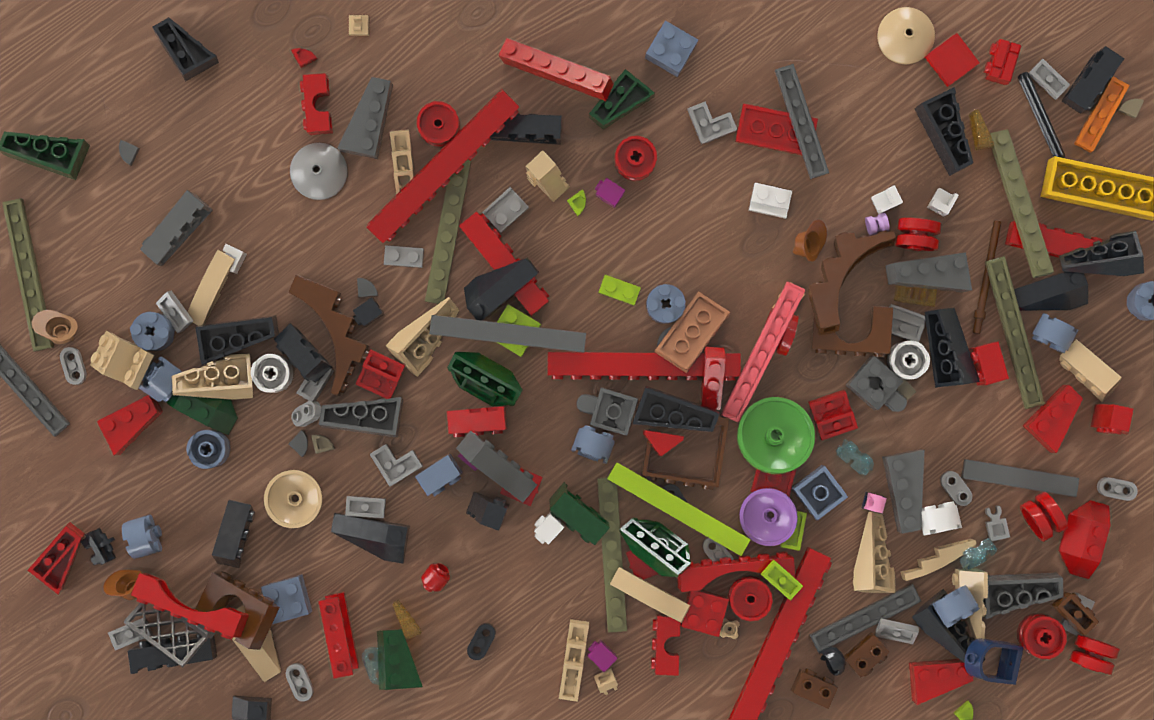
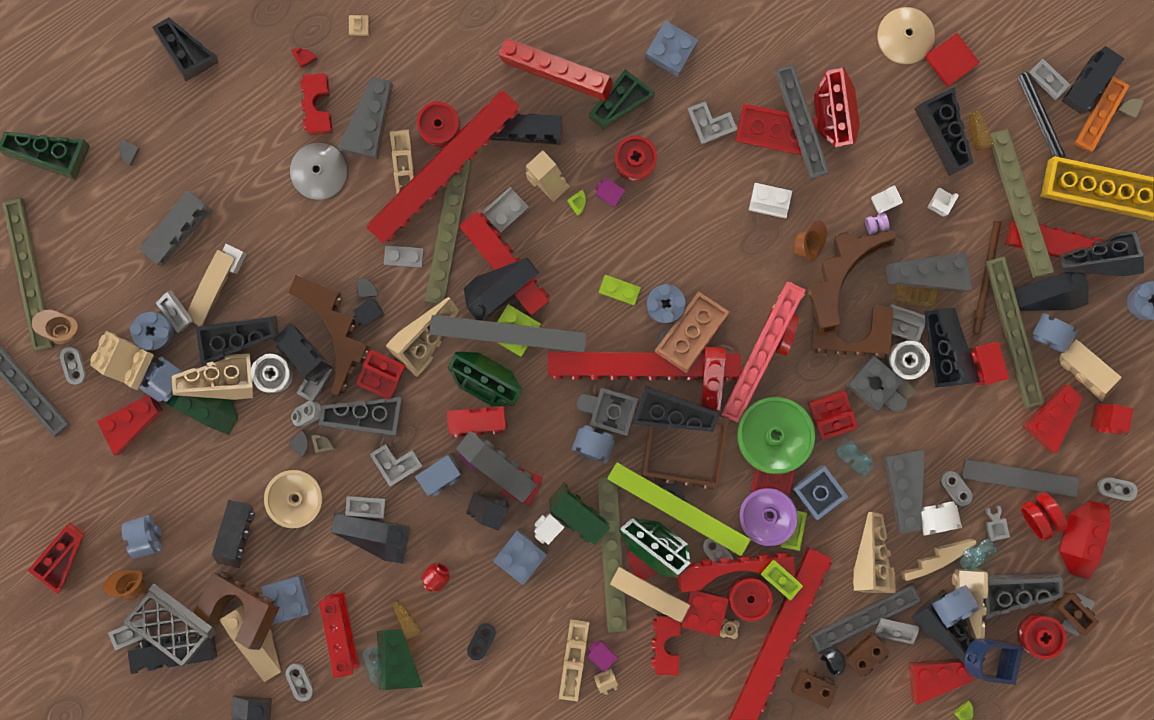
(101, 546): black hips -> none
(155, 591): red arch -> none
(199, 454): sand blue brick -> none
(520, 557): none -> sand blue brick
(662, 441): red slope -> none
(837, 108): none -> red wedge
(873, 502): bright pink leg -> none
(919, 234): red wheel -> none
(1002, 61): red brick -> none
(1094, 654): red wheel -> none

